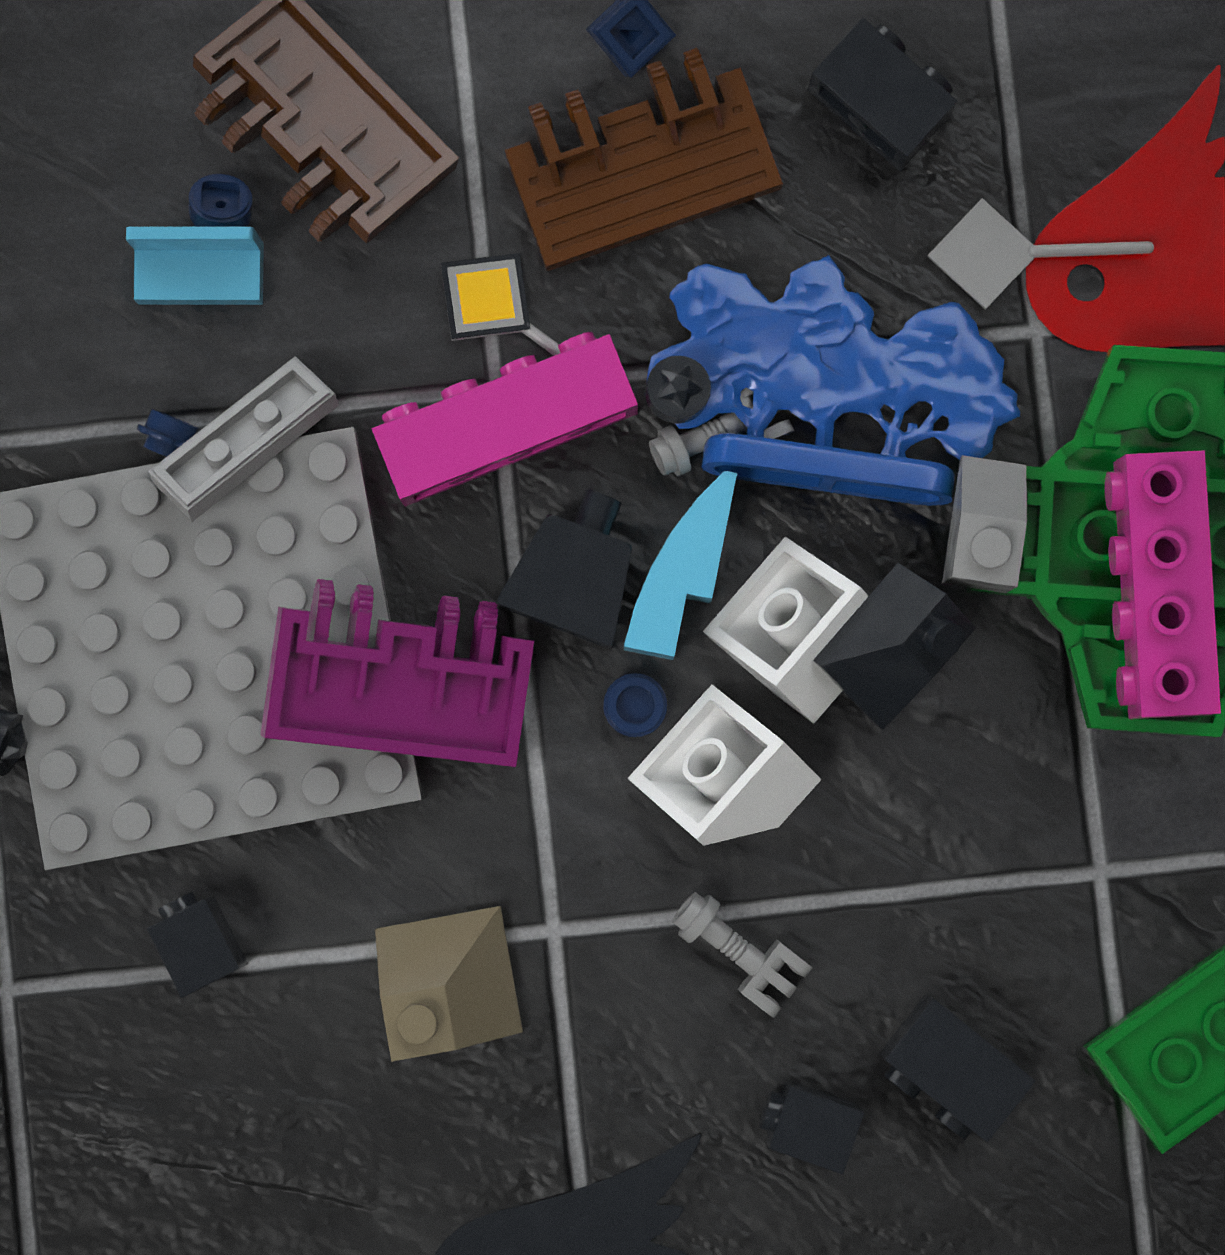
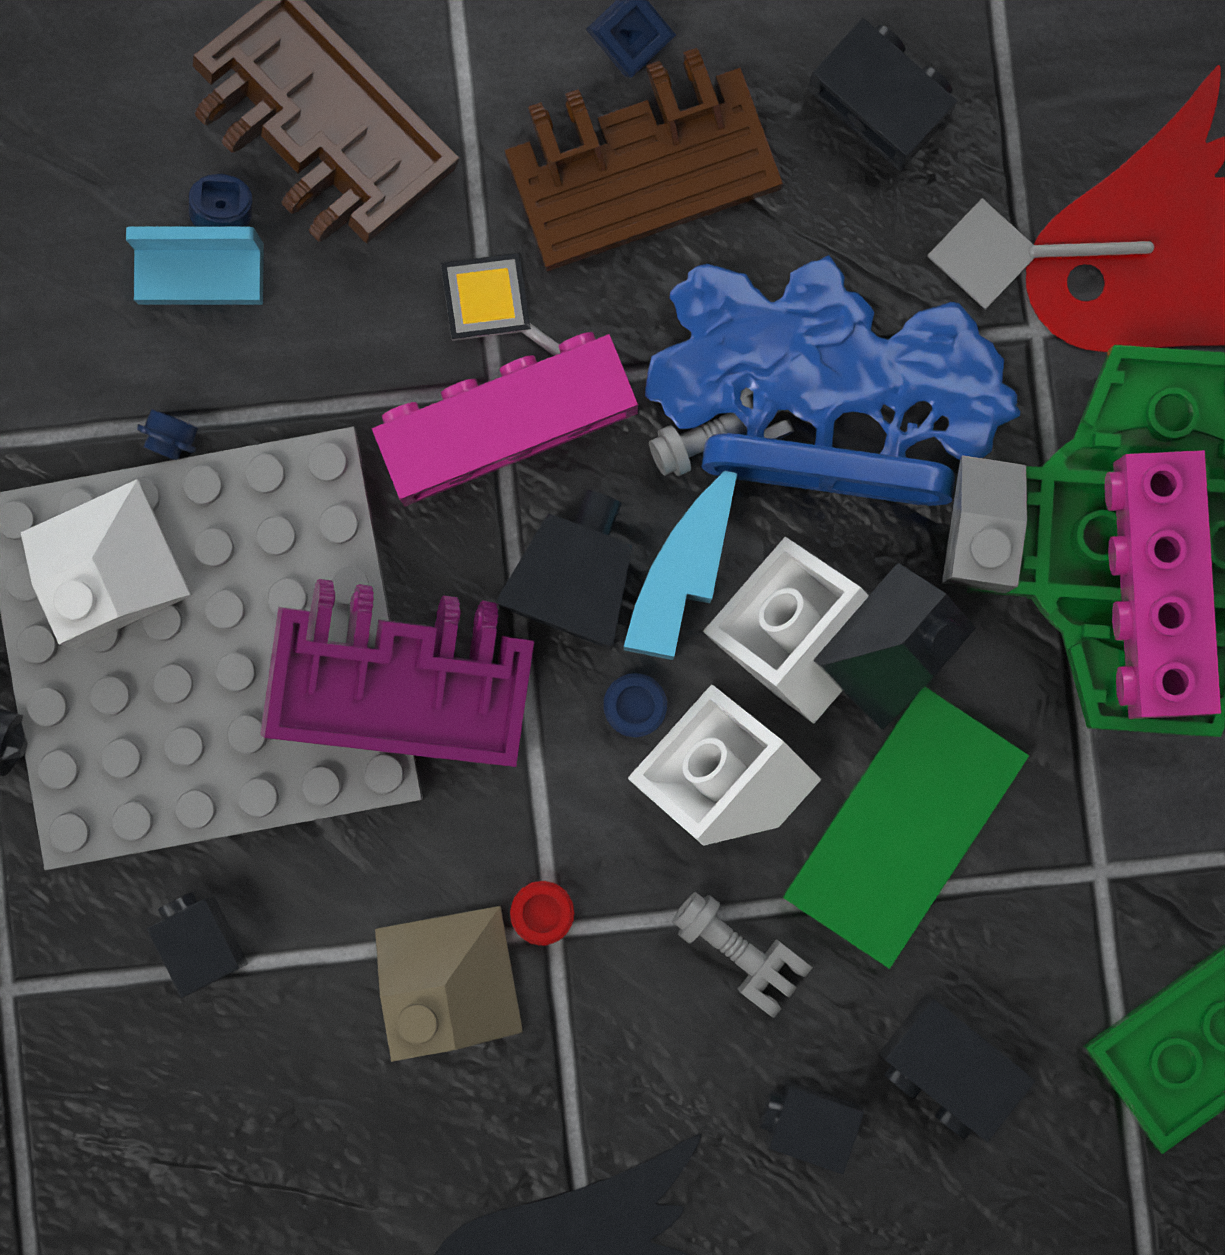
(102, 566): none -> white slope
(243, 438): light grey tile -> none
(542, 912): none -> red tile
(677, 389): black tile -> none
(905, 826): none -> green tile

